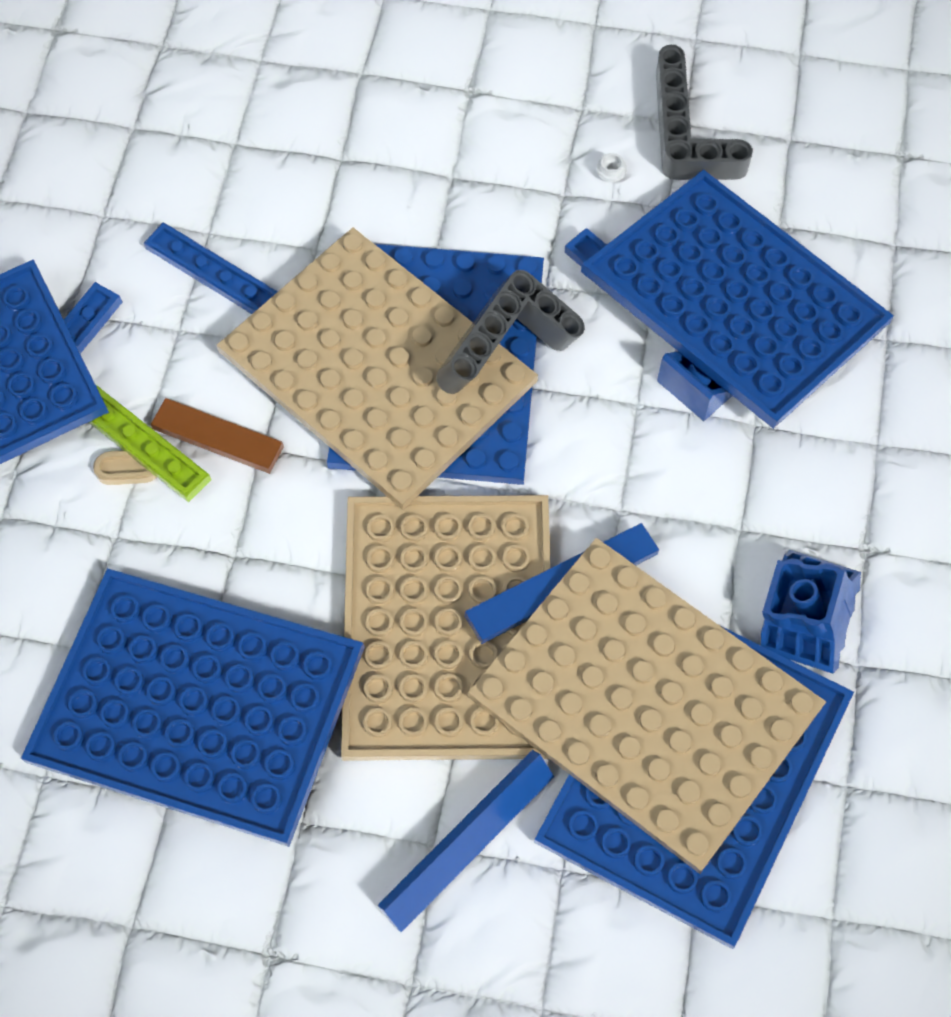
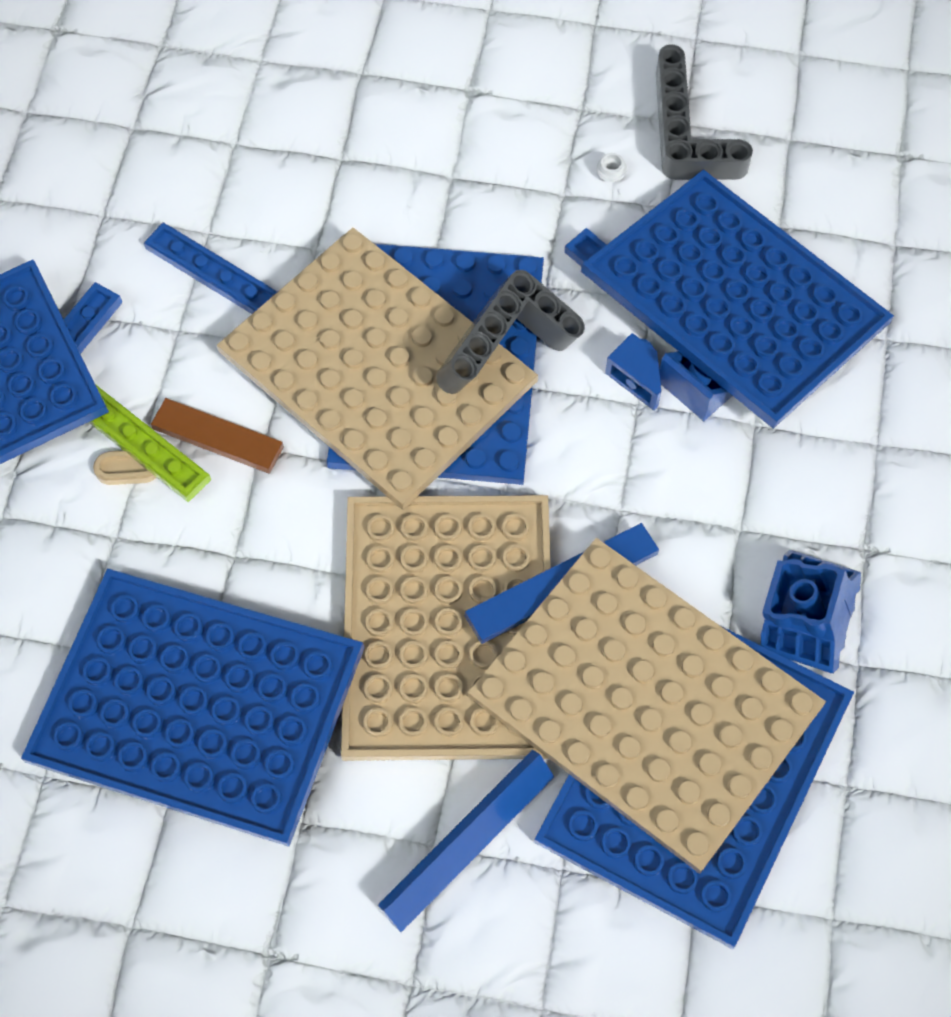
(636, 369): none -> blue slope

